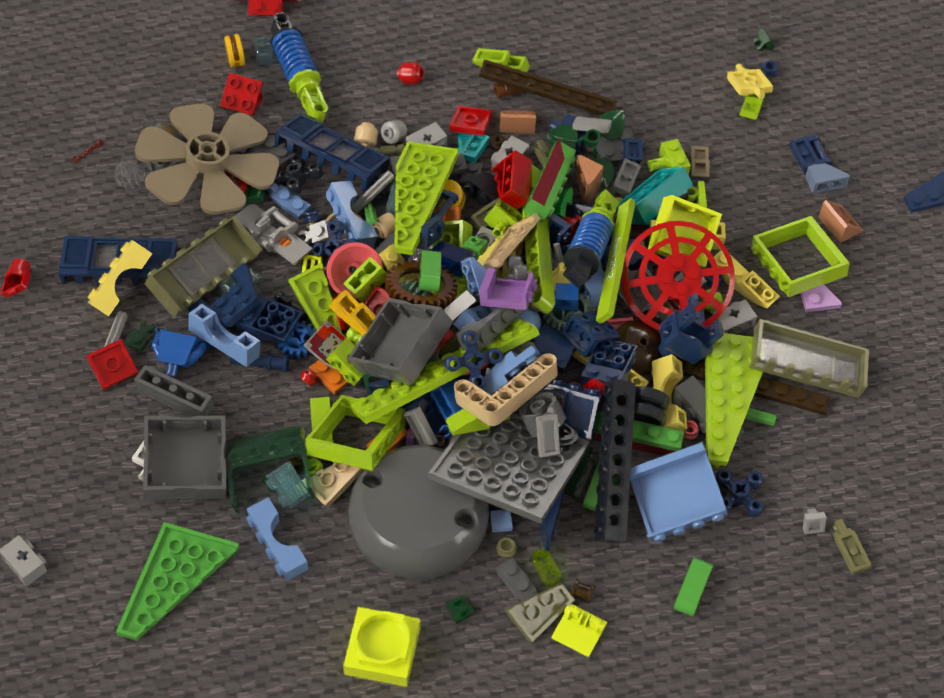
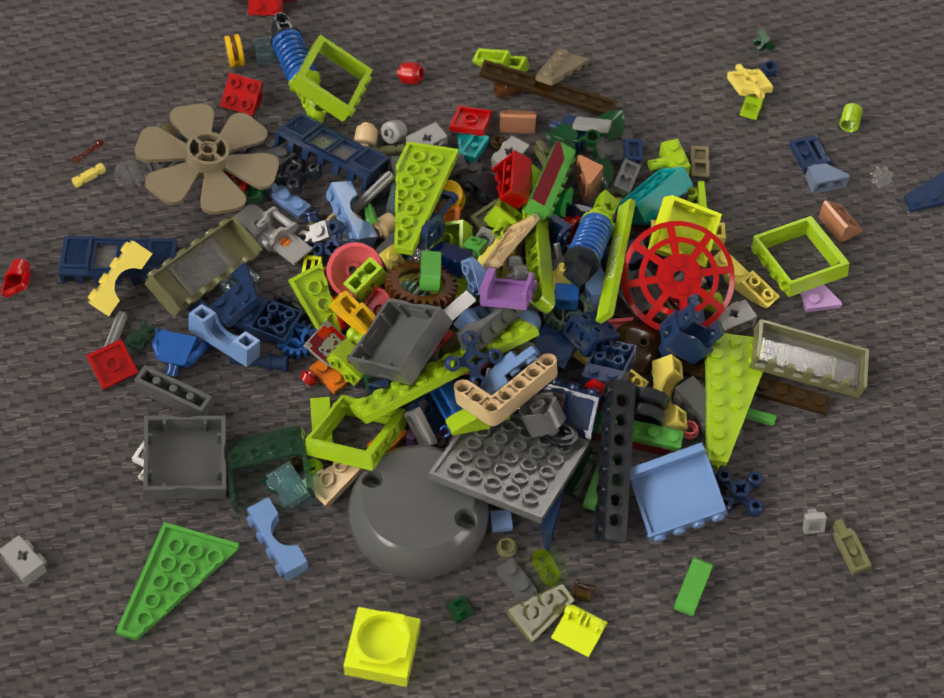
(88, 175): none -> light yellow axle
(319, 95): none -> lime window
(548, 435): light grey tile -> none
(560, 65): none -> dark tan wing
(851, 117): none -> lime piece
(877, 176): none -> clear gear

